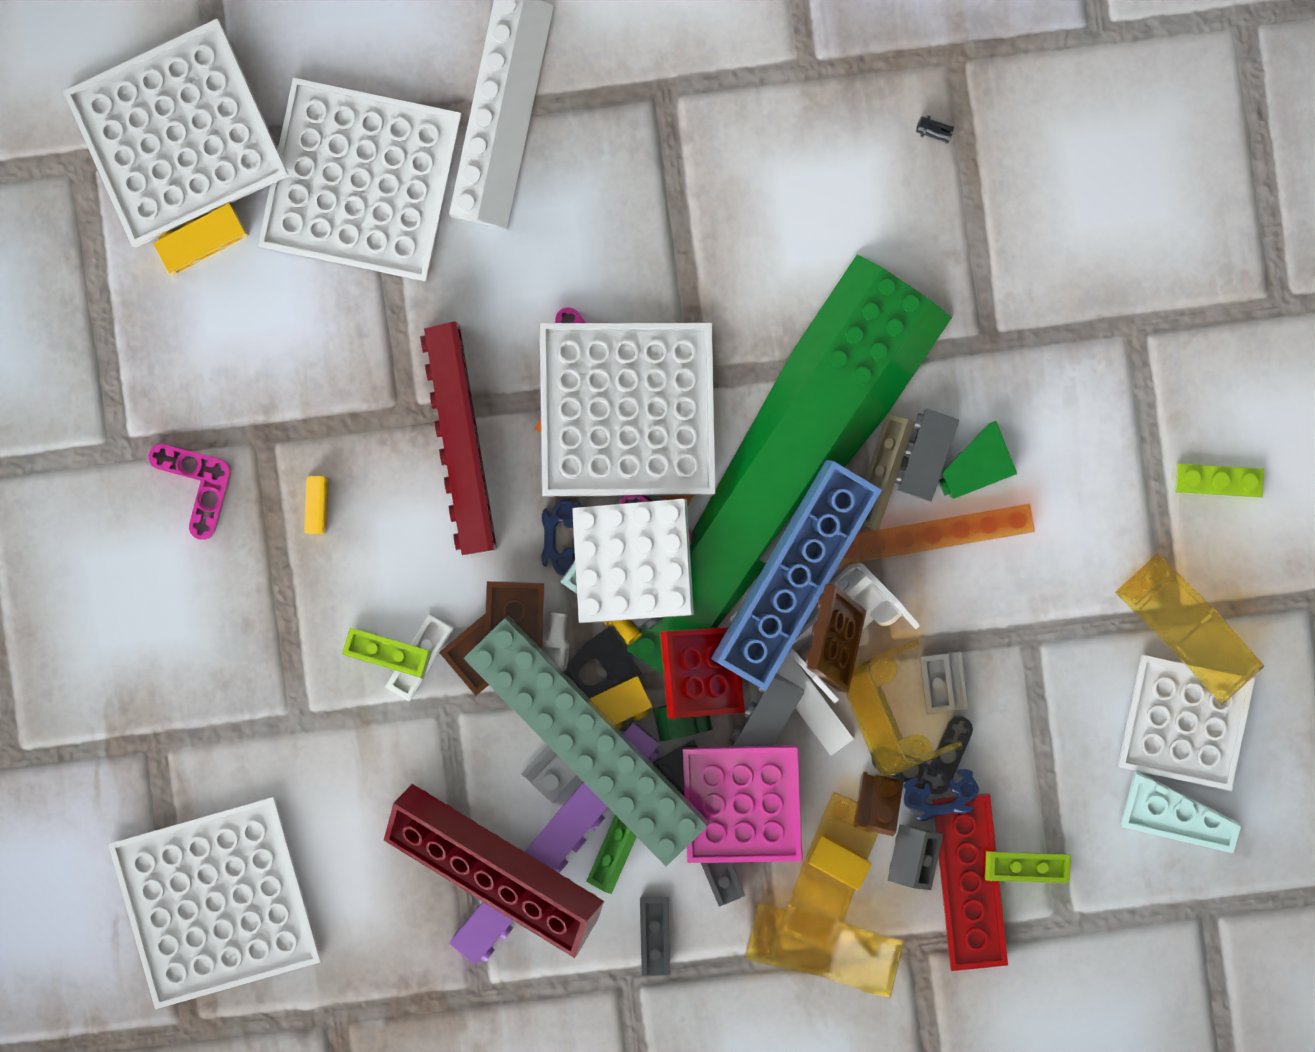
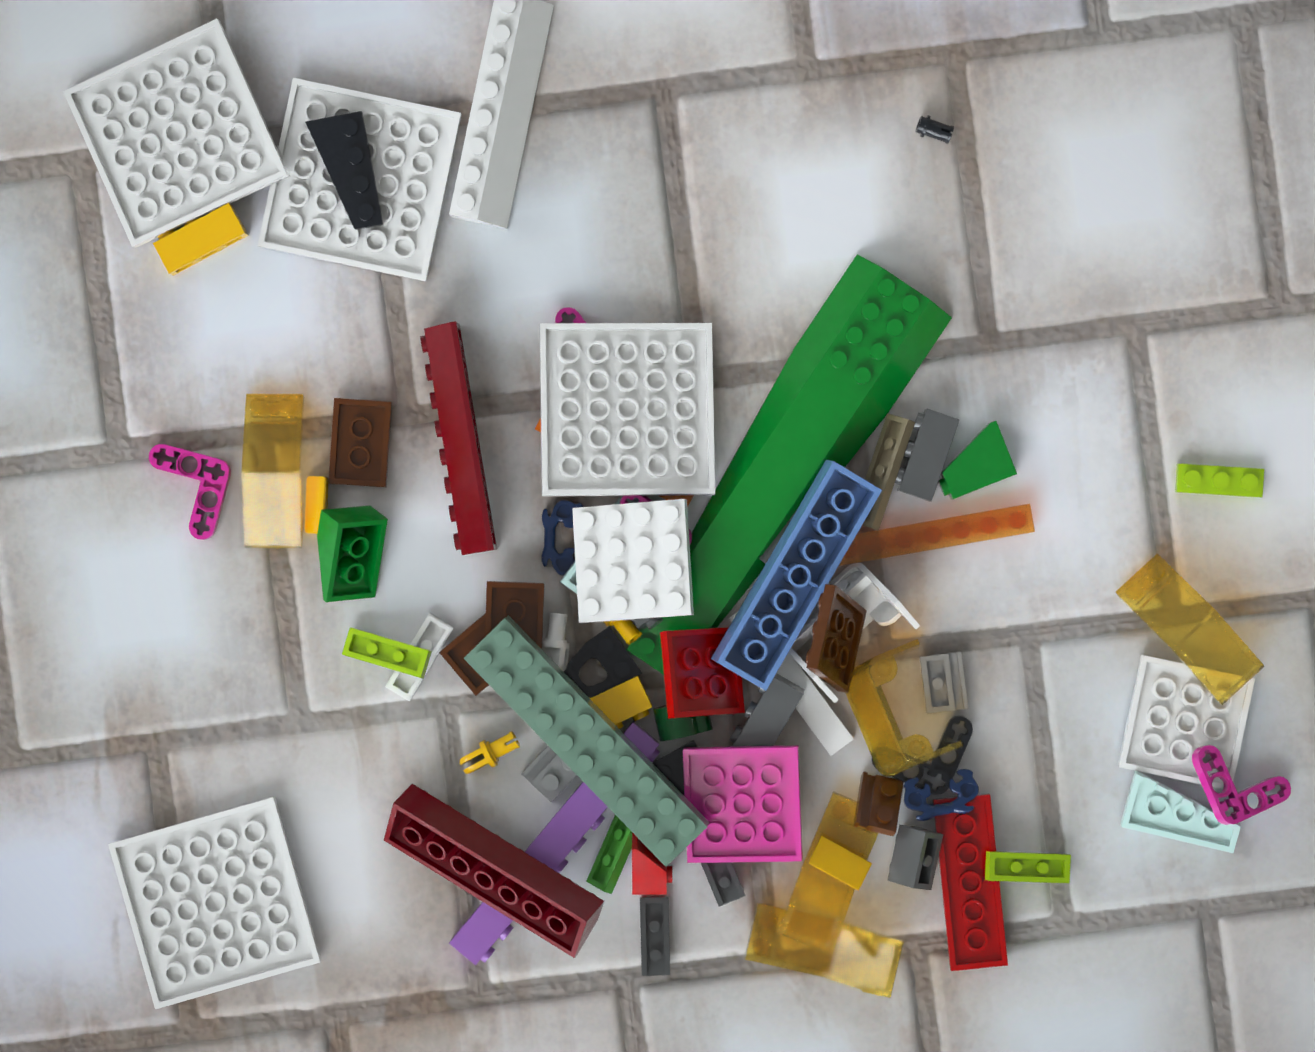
(272, 471): none -> clear yellow windscreen
(348, 160): none -> black wing
(350, 552): none -> green slope
(360, 442): none -> reddish brown plate
(491, 752): none -> yellow arm
(648, 872): none -> red slope
(1236, 800): none -> dark pink beam

